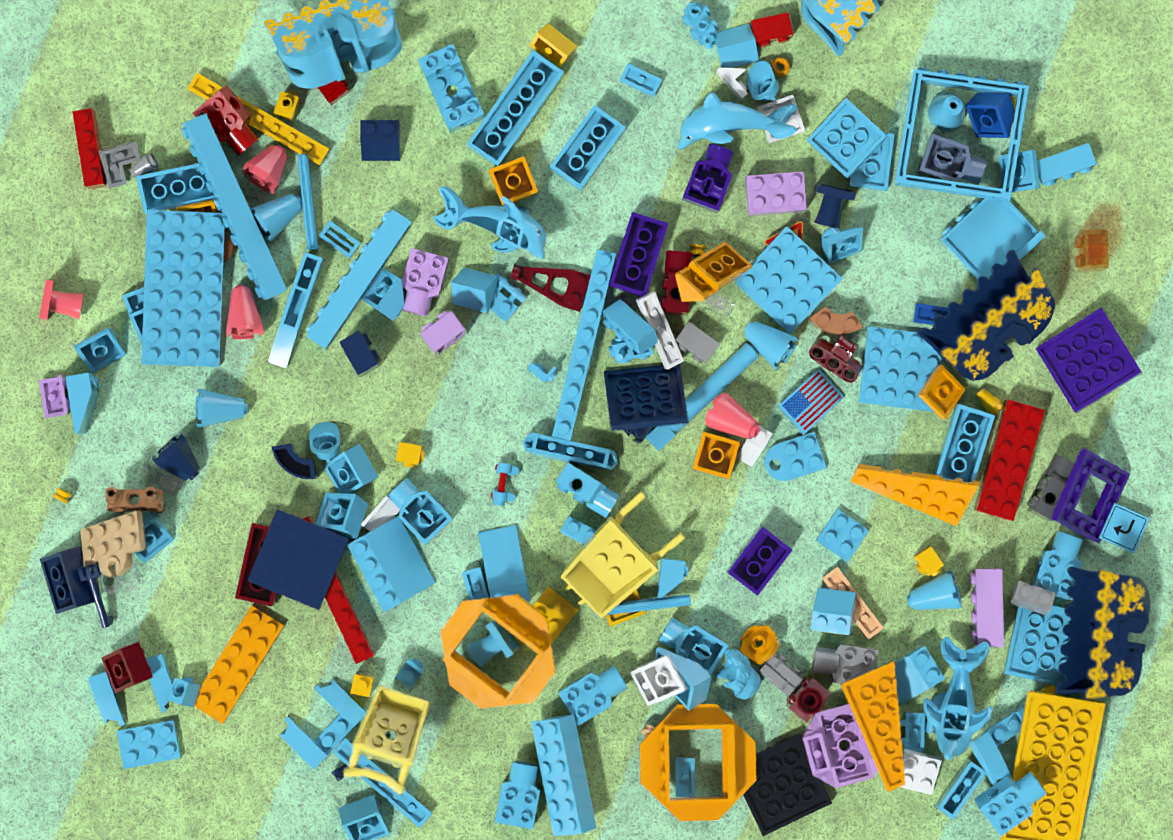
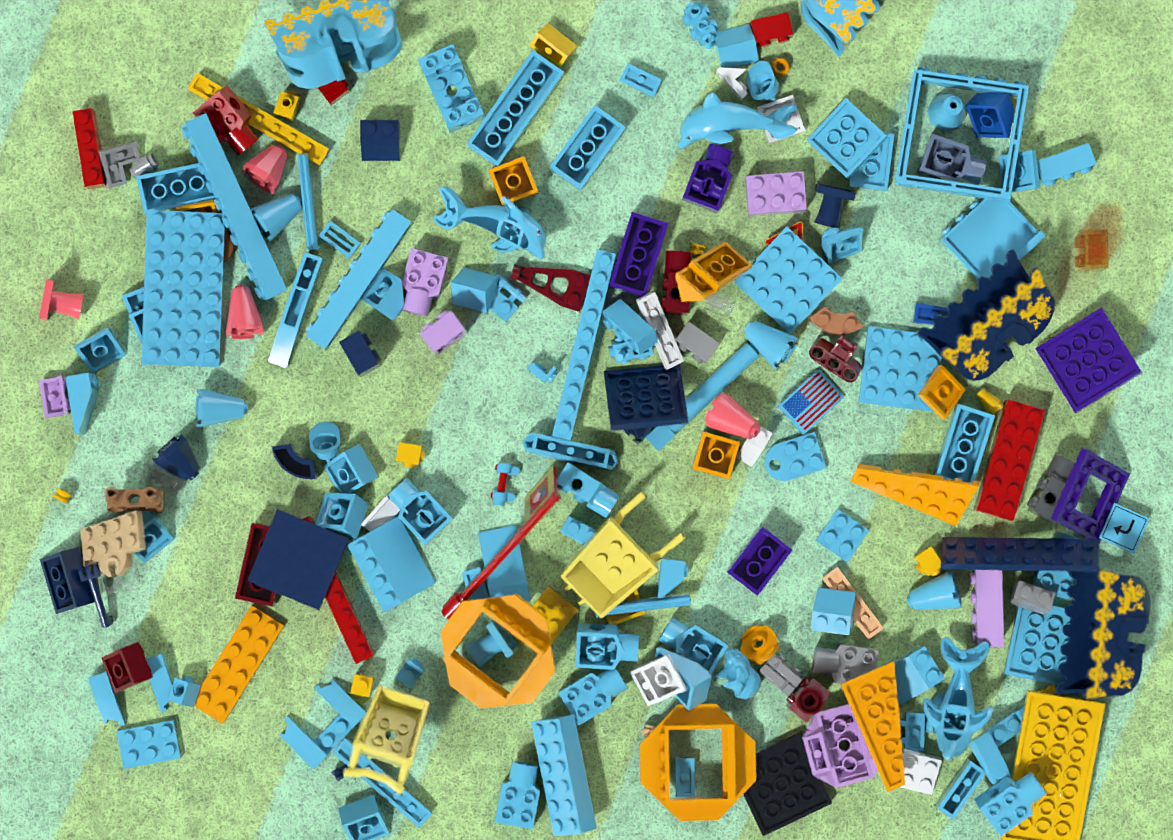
(537, 504): none -> red flag
(604, 646): none -> medium azure brick
(1020, 554): none -> dark blue plate

